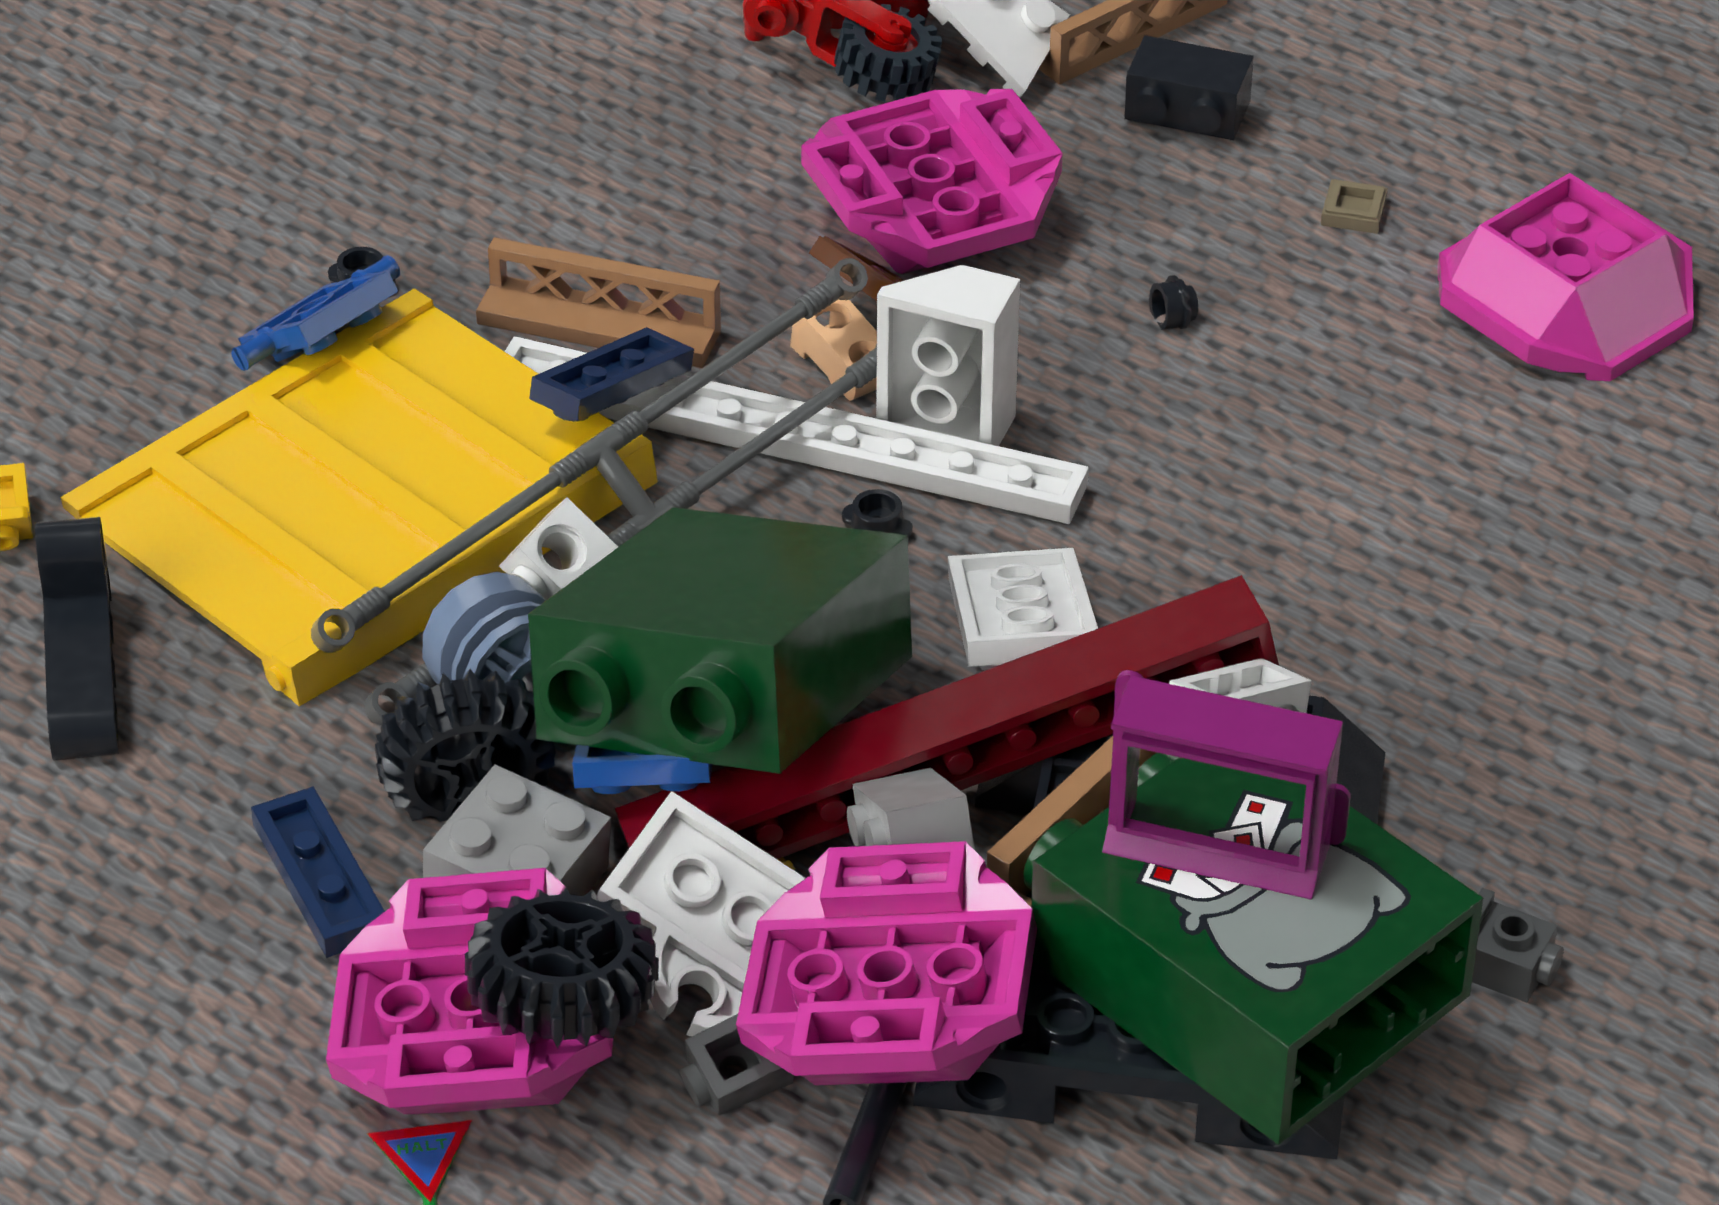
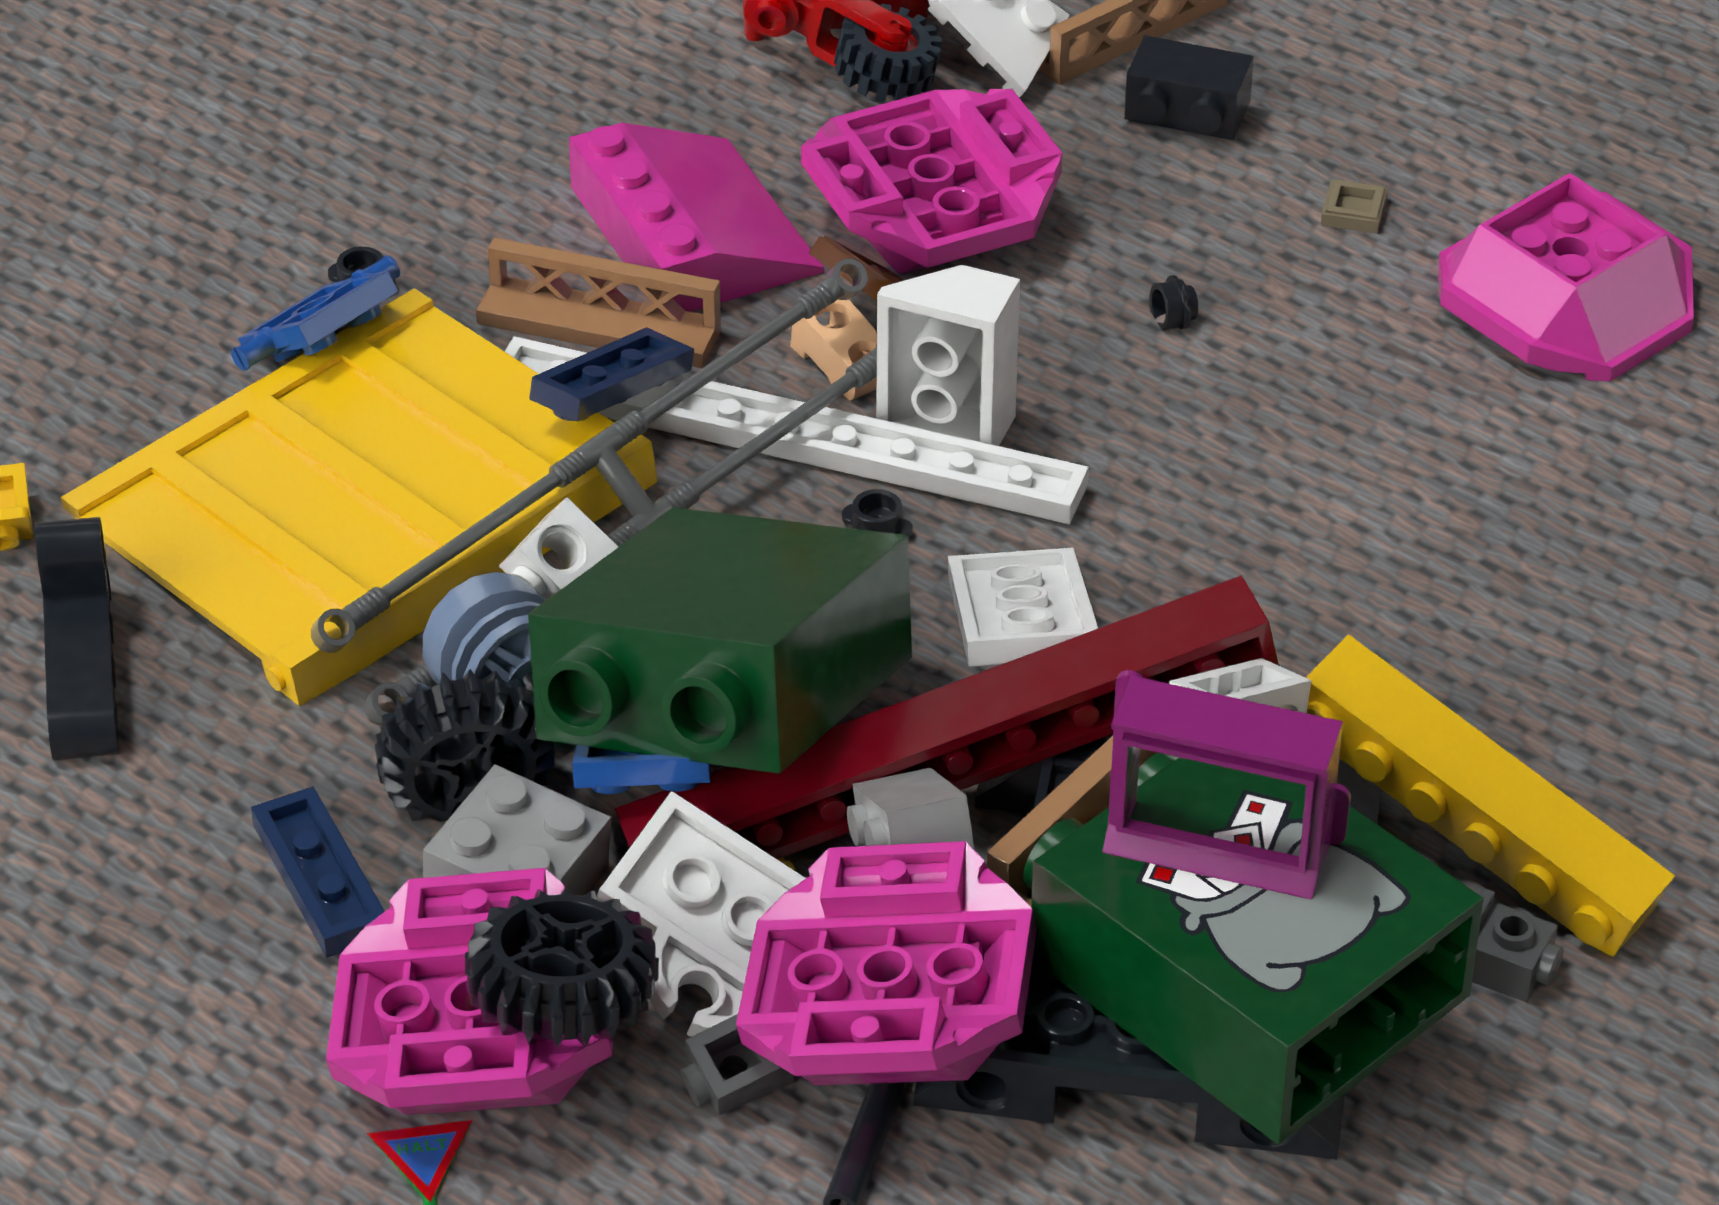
(686, 209): none -> dark pink slope
(1486, 799): none -> yellow brick

